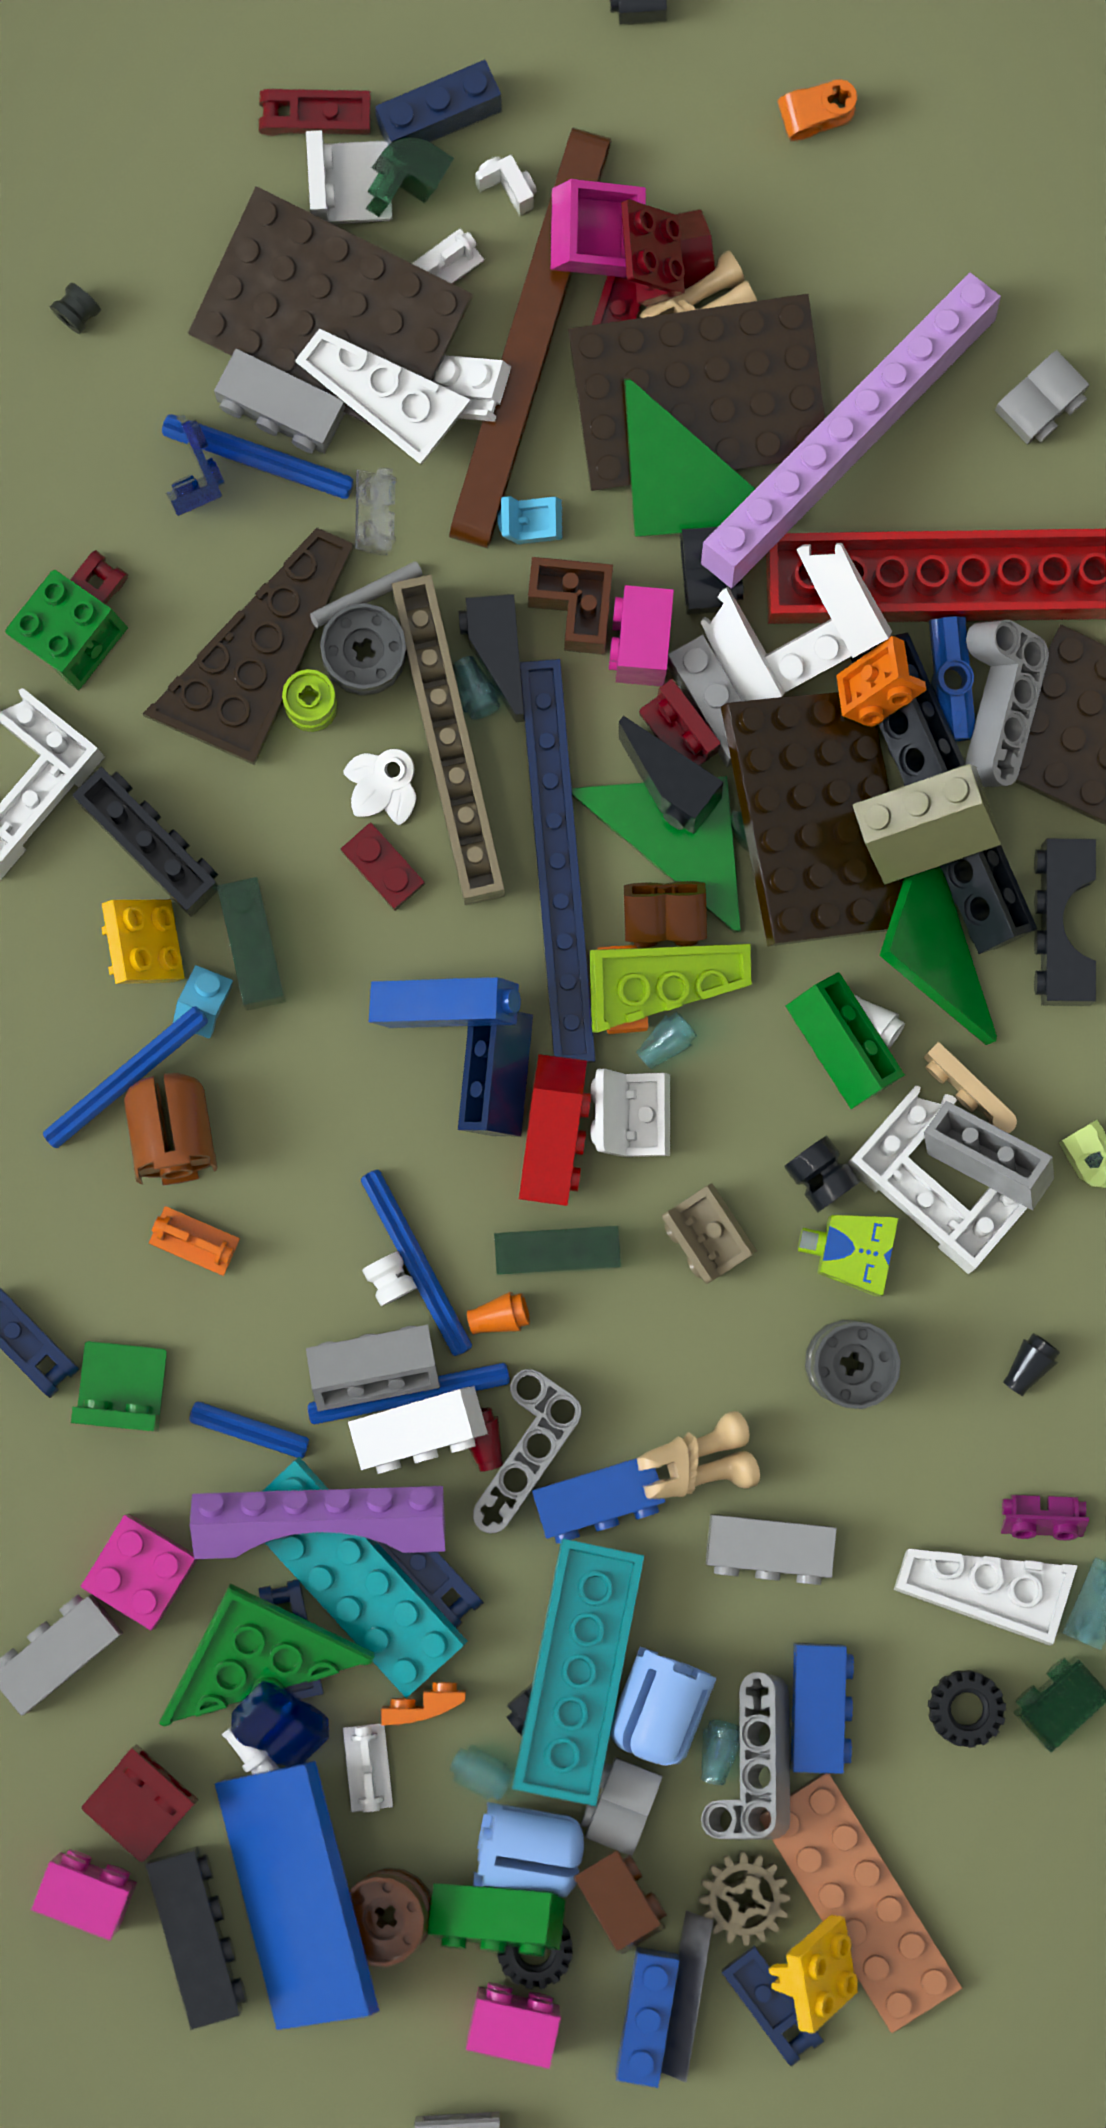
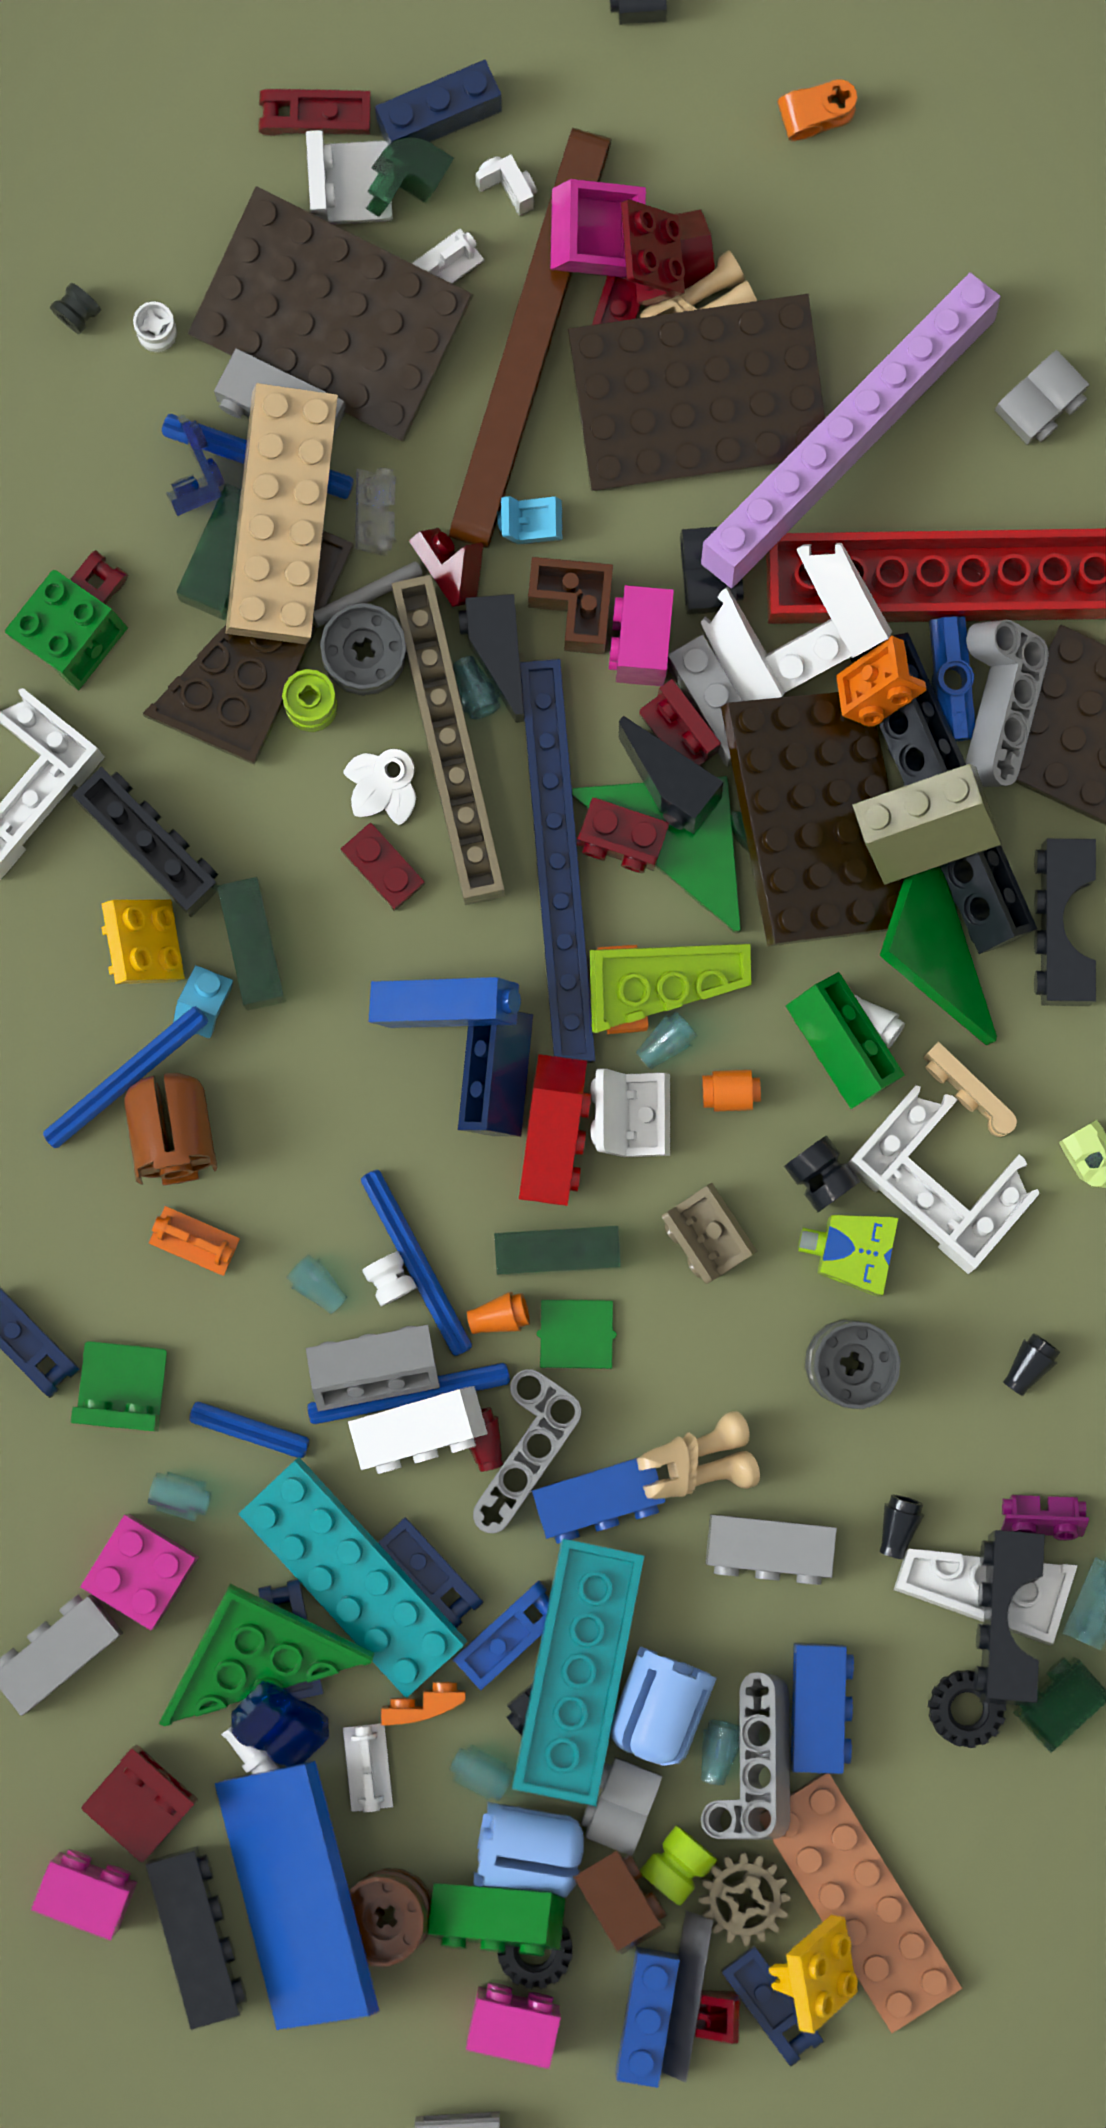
(152, 318): none -> white wheel
(179, 1495): none -> clear light blue brick
(210, 569): none -> clear green brick
(237, 1521): medium lavender arch -> none
(281, 514): none -> tan brick
(315, 1283): none -> clear light blue cone
(391, 398): white wing -> none
(453, 571): none -> dark red slope
(476, 379): white plate -> none
(504, 1638): none -> blue plate
(576, 1334): none -> green piece
(622, 835): none -> dark red bracket
(665, 913): reddish brown brick -> none
(673, 473): green tile -> none
(678, 1865): none -> lime wheel
(718, 2016): none -> dark red slope
(730, 1090): none -> orange brick
(900, 1523): none -> black cone
(989, 1155): light grey brick -> none
(1006, 1670): none -> black arch

